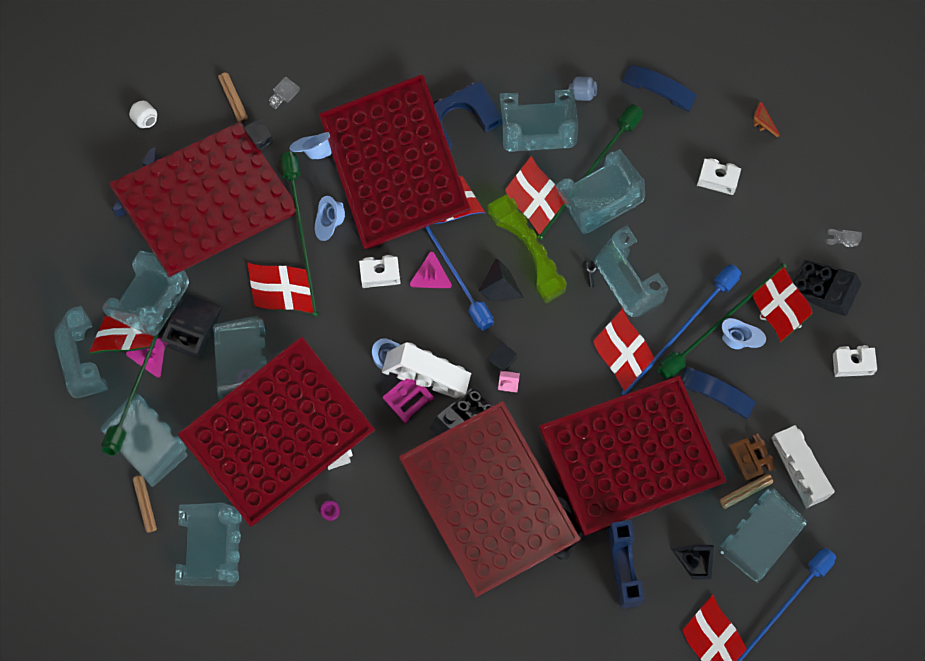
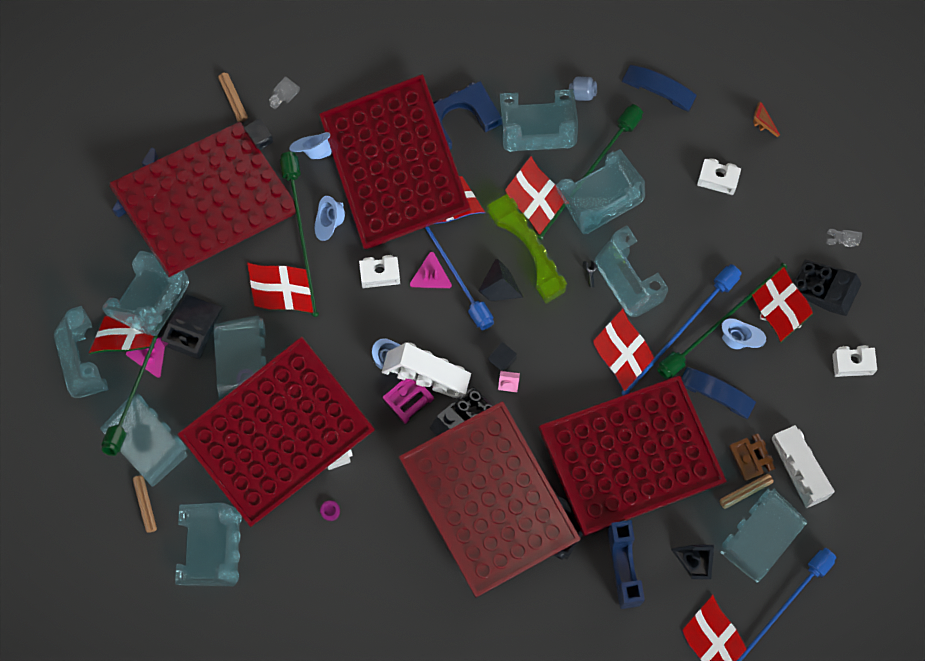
(143, 114): white head -> none

